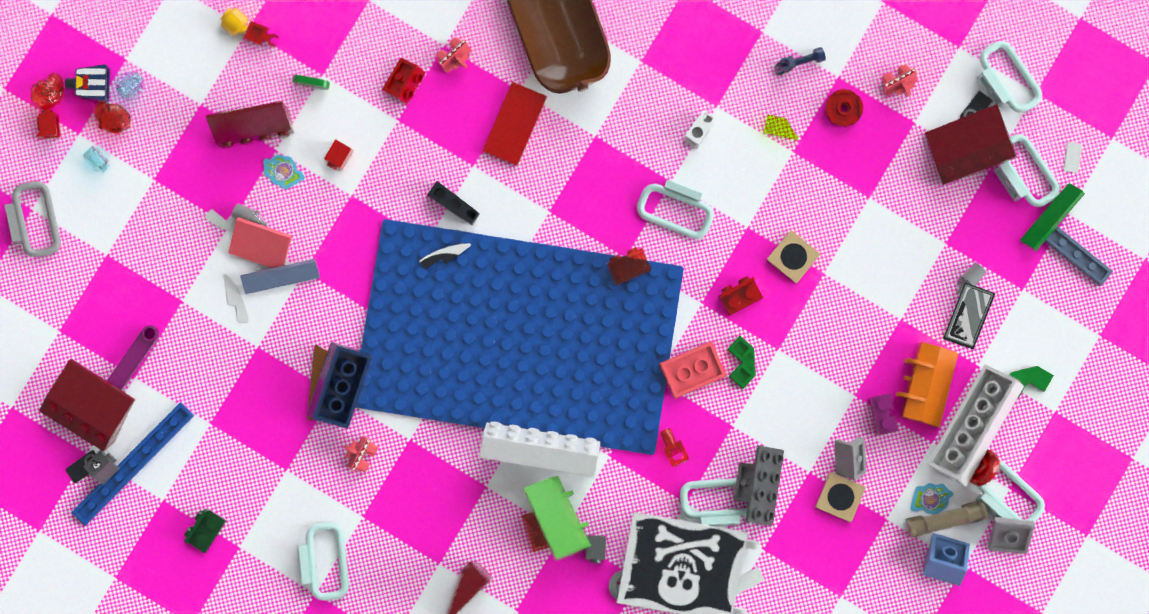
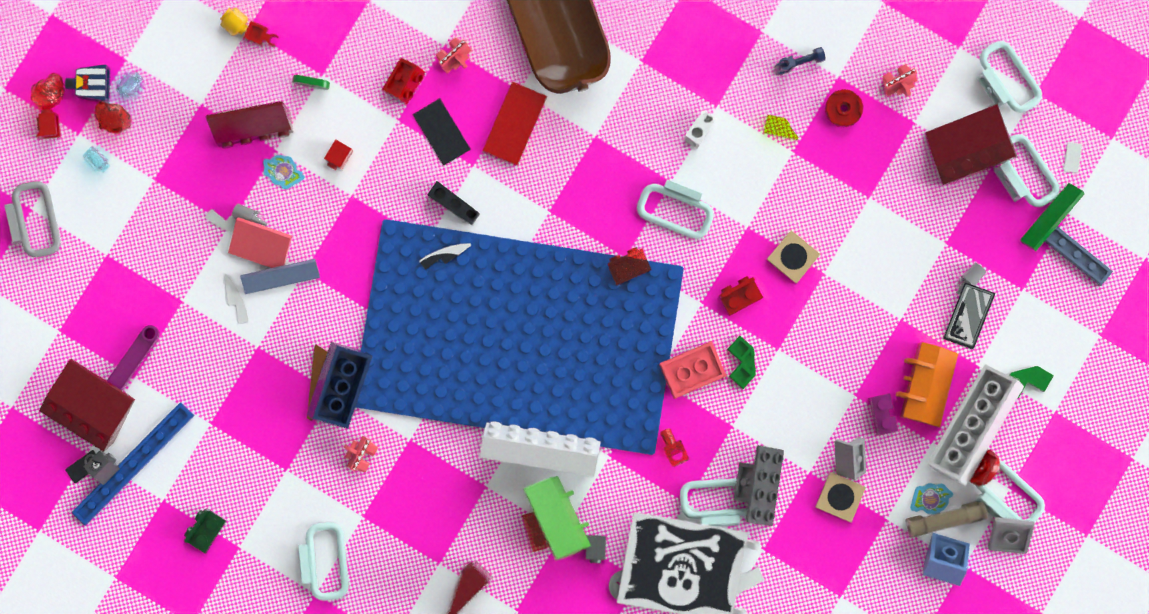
(441, 131): none -> black sticker
(979, 102): black sticker -> none

